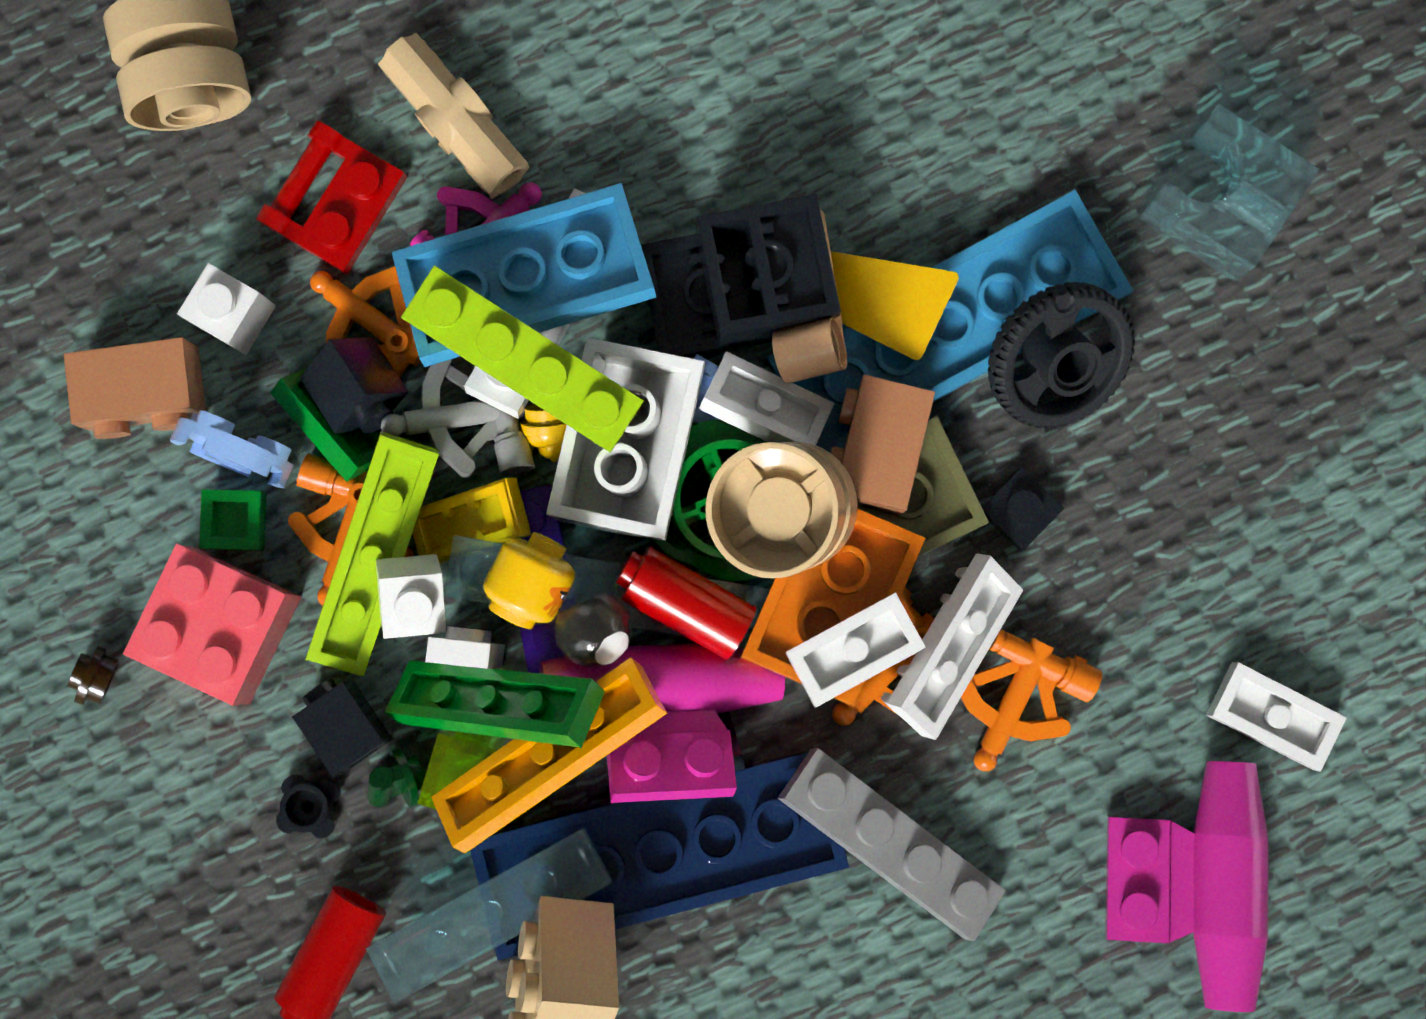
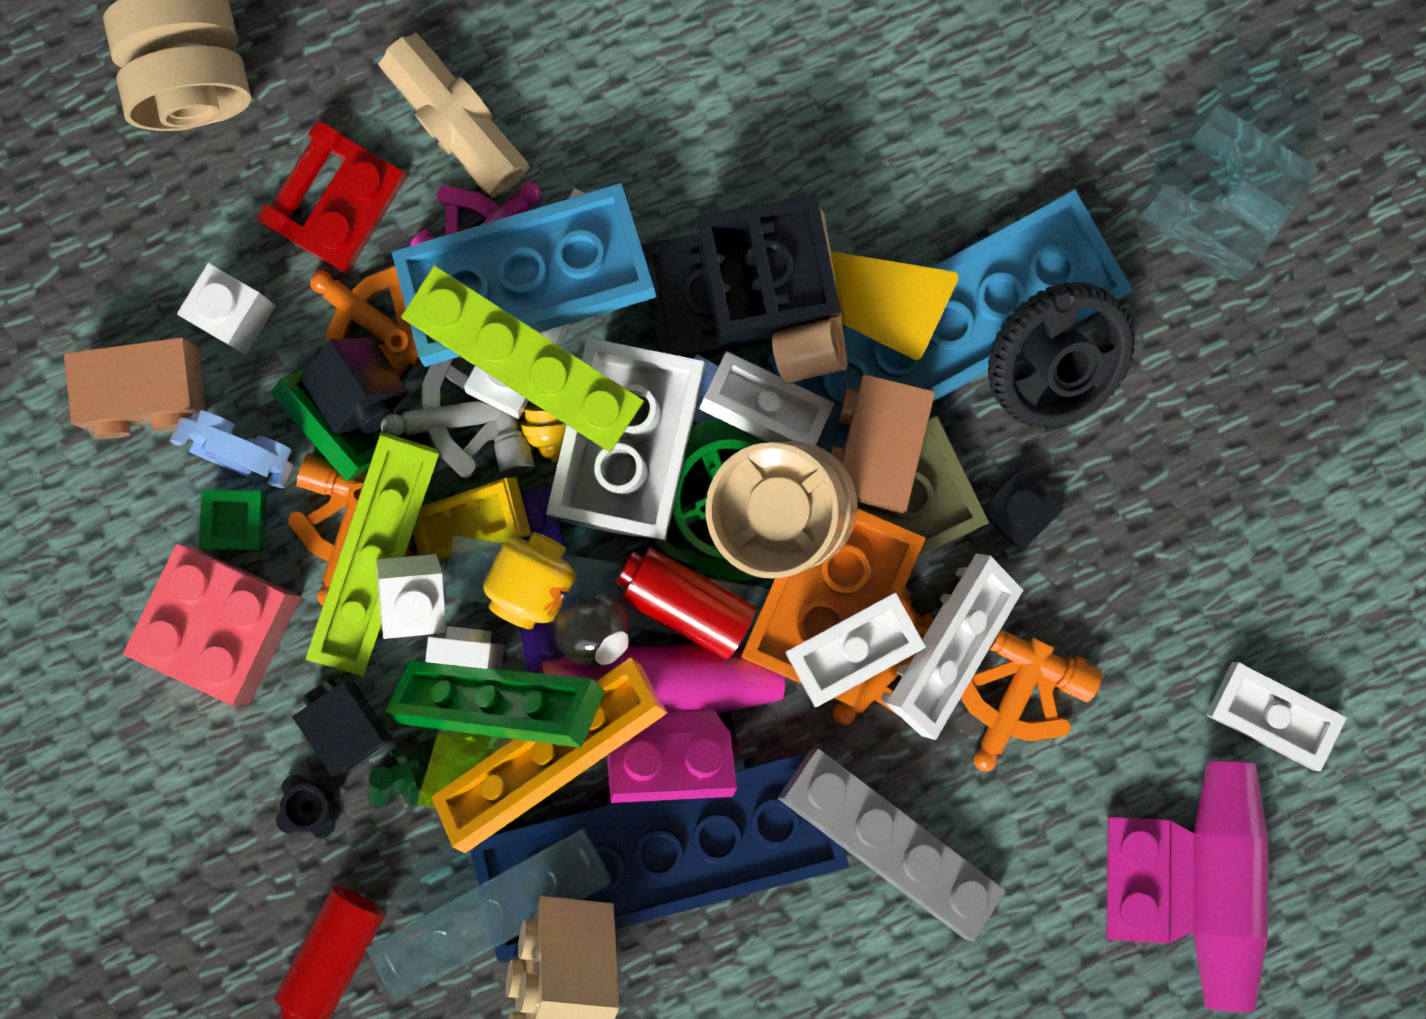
(92, 676): dark brown plate -> none

